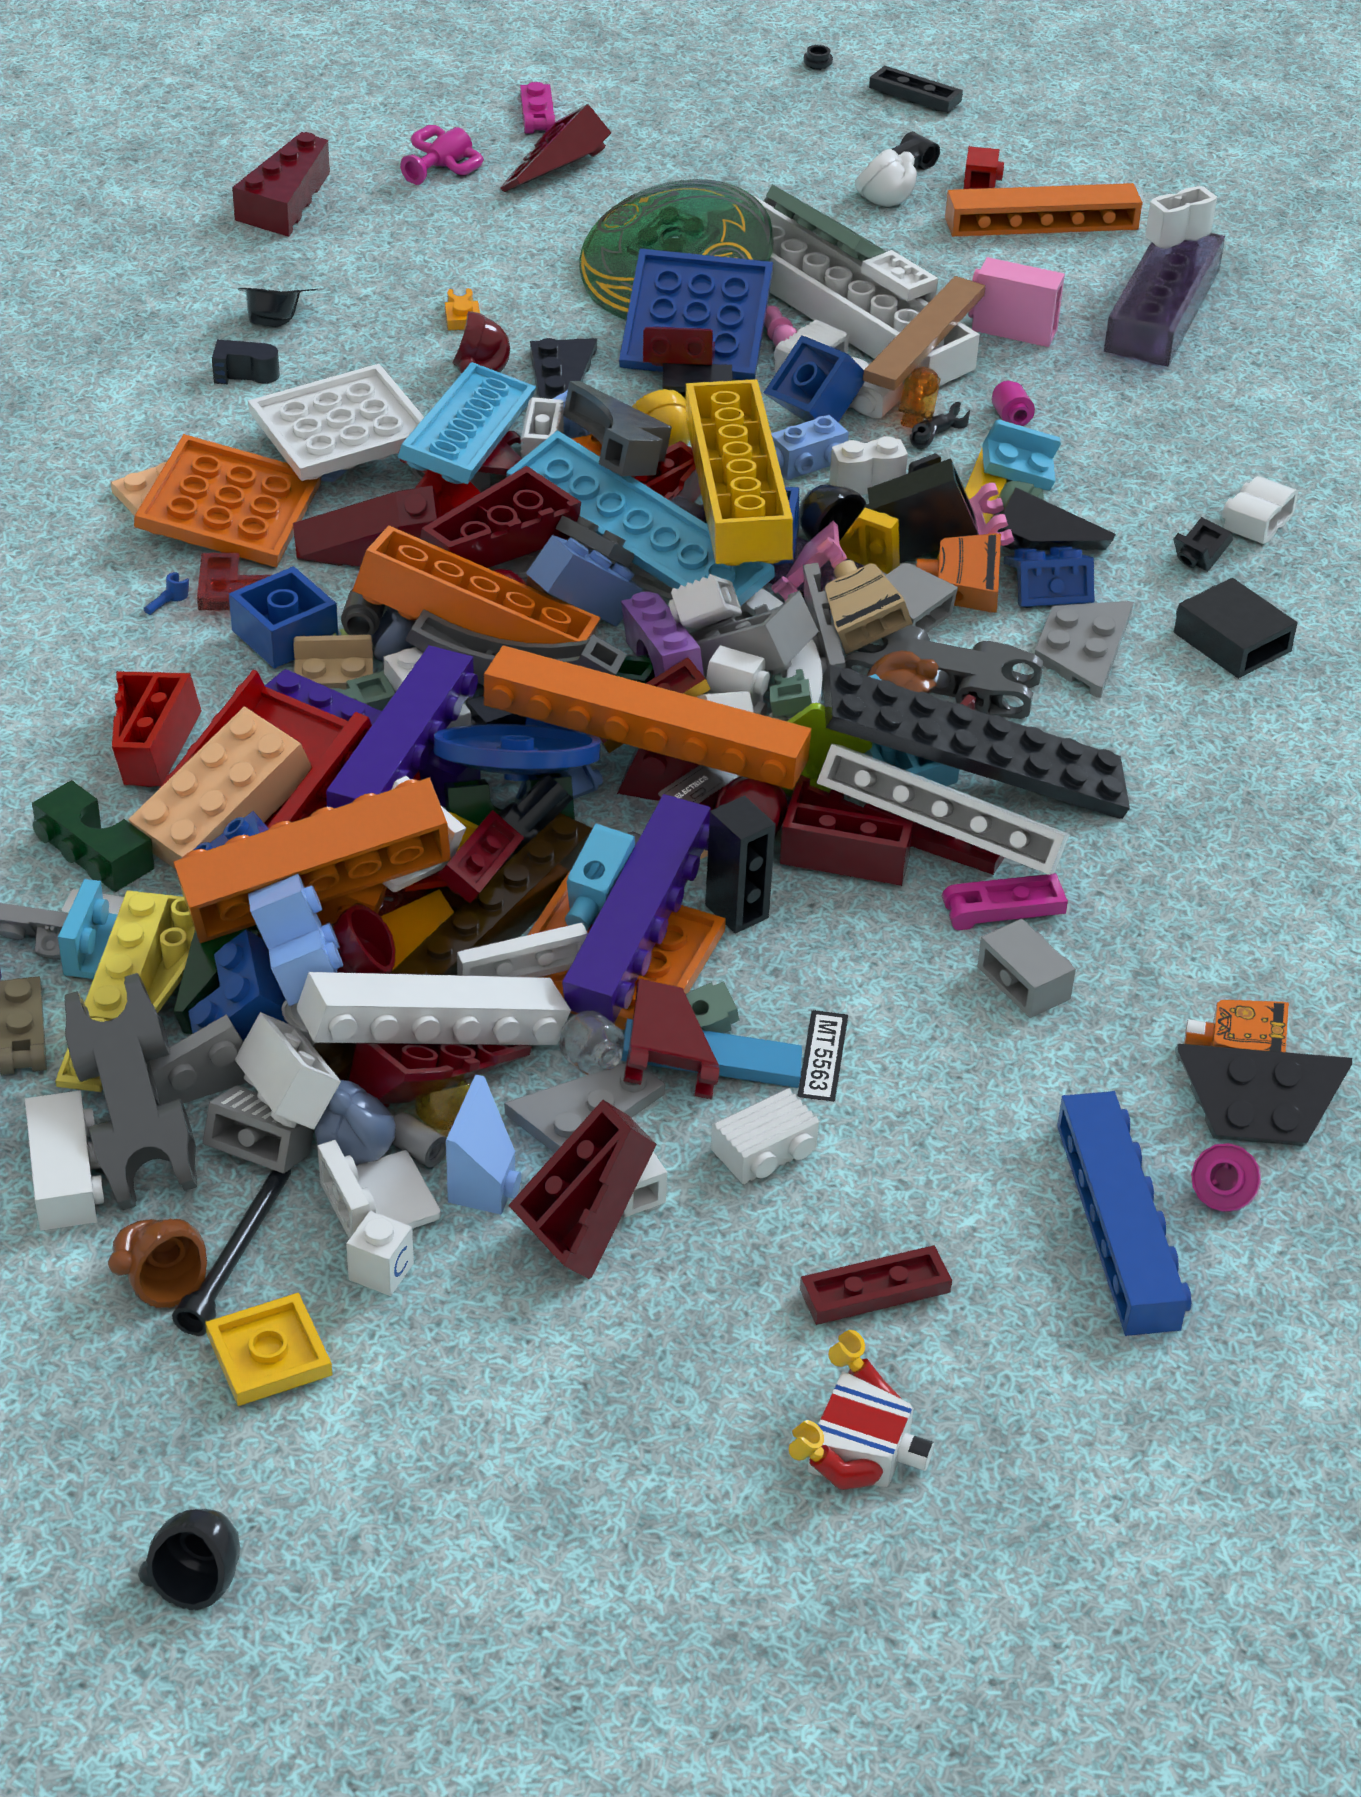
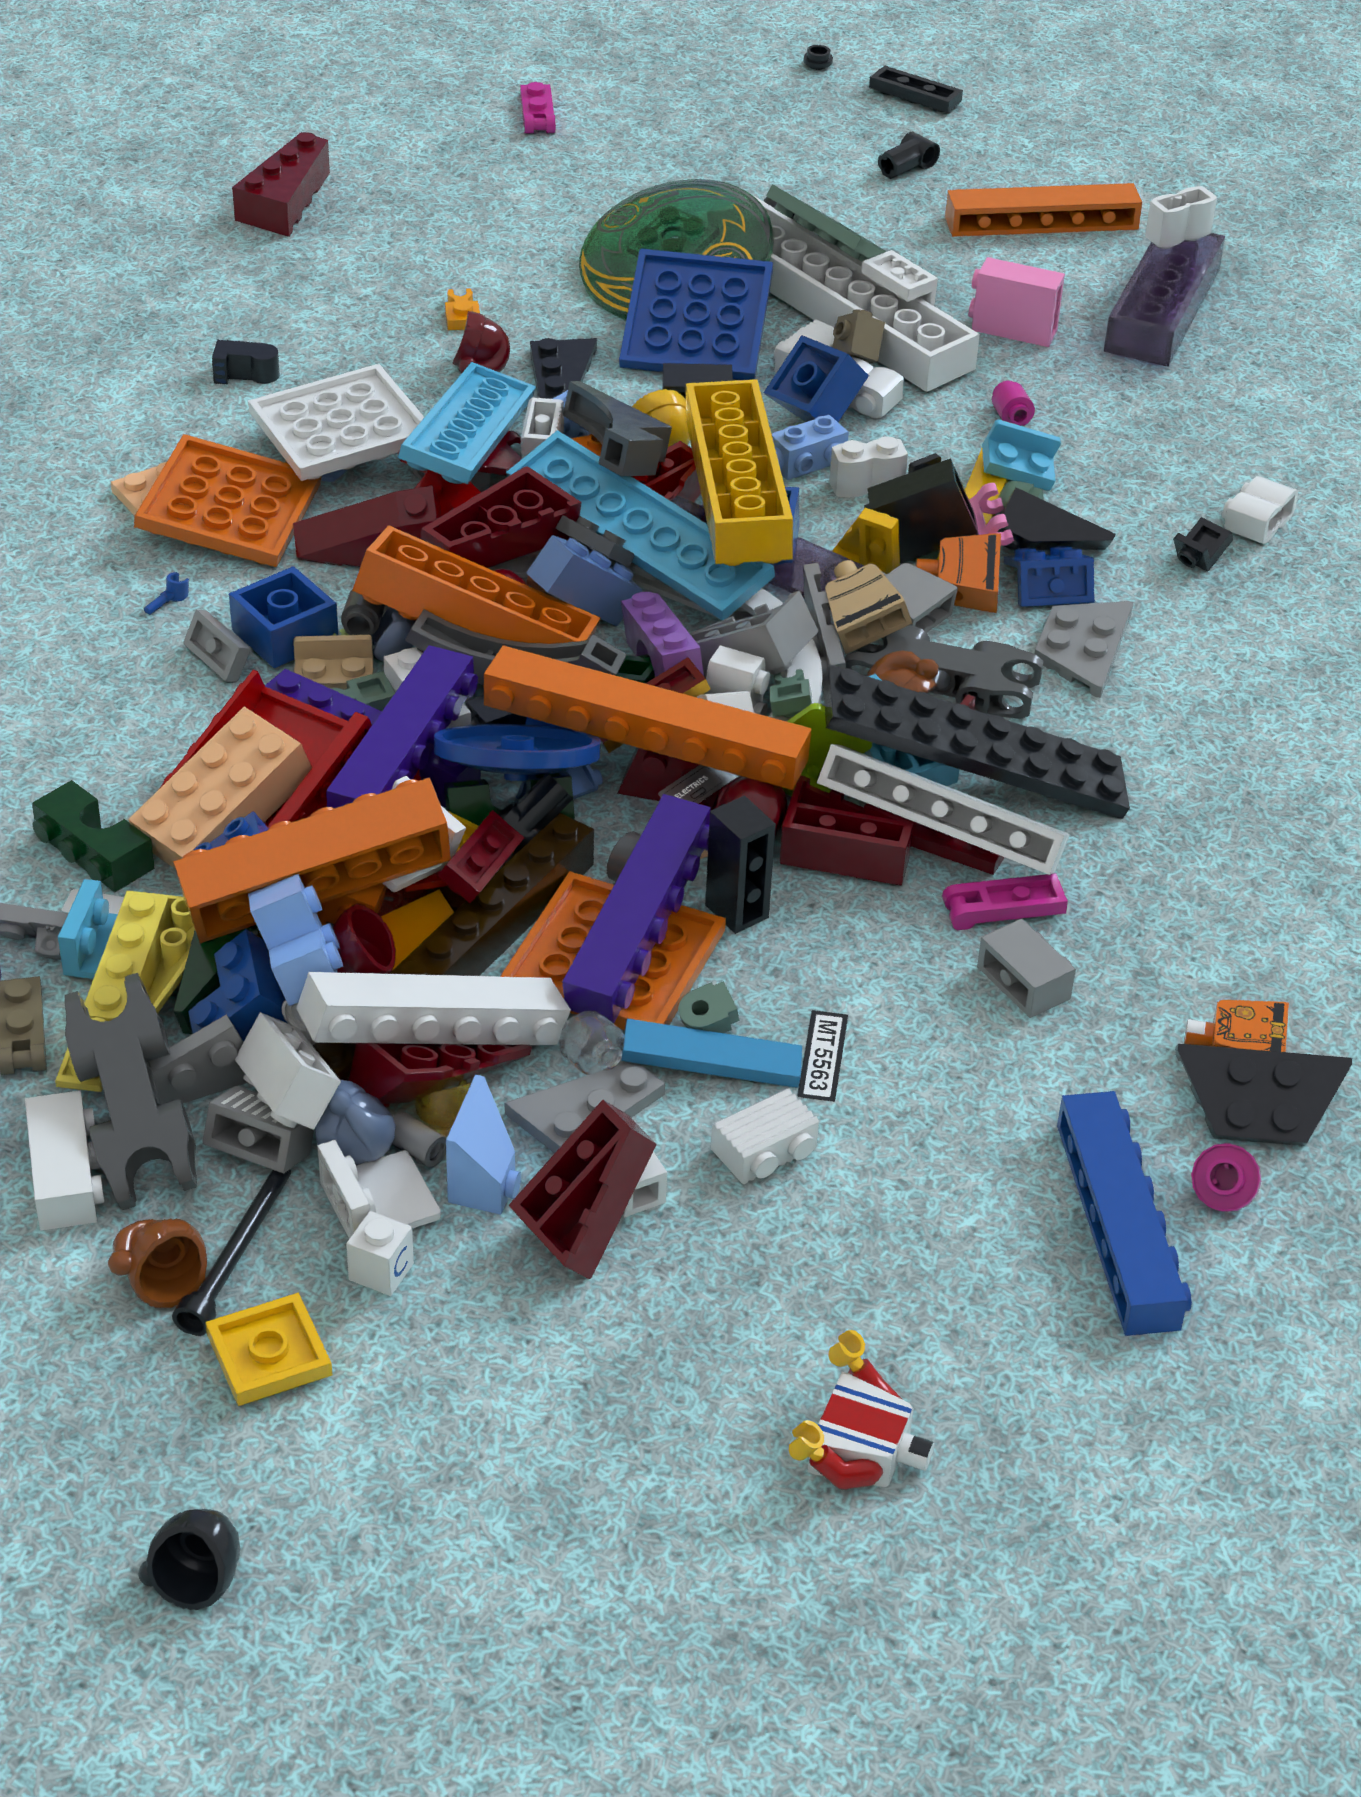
(152, 723): red wedge -> none
(216, 646): none -> light grey hinge
(218, 578): clear red plate -> none
(270, 306): black piece -> none
(444, 151): dark pink piece -> none
(526, 955): white plate -> none
(562, 144): dark red wedge -> none
(596, 873): medium azure torso -> none
(669, 1035): dark red flag -> none
(678, 345): dark red bracket -> none
(704, 602): white brick -> none
(777, 326): bright pink pin -> none
(818, 550): bright pink flag -> none
(829, 504): black piece -> none
(859, 335): none -> dark tan brick
(875, 1284): dark red plate -> none
(888, 178): white piece -> none
(919, 396): clear orange hips -> none
(923, 333): medium nougat tile -> none
(926, 430): black arm -> none
(982, 168): red brick -> none
(1235, 627): black brick -> none

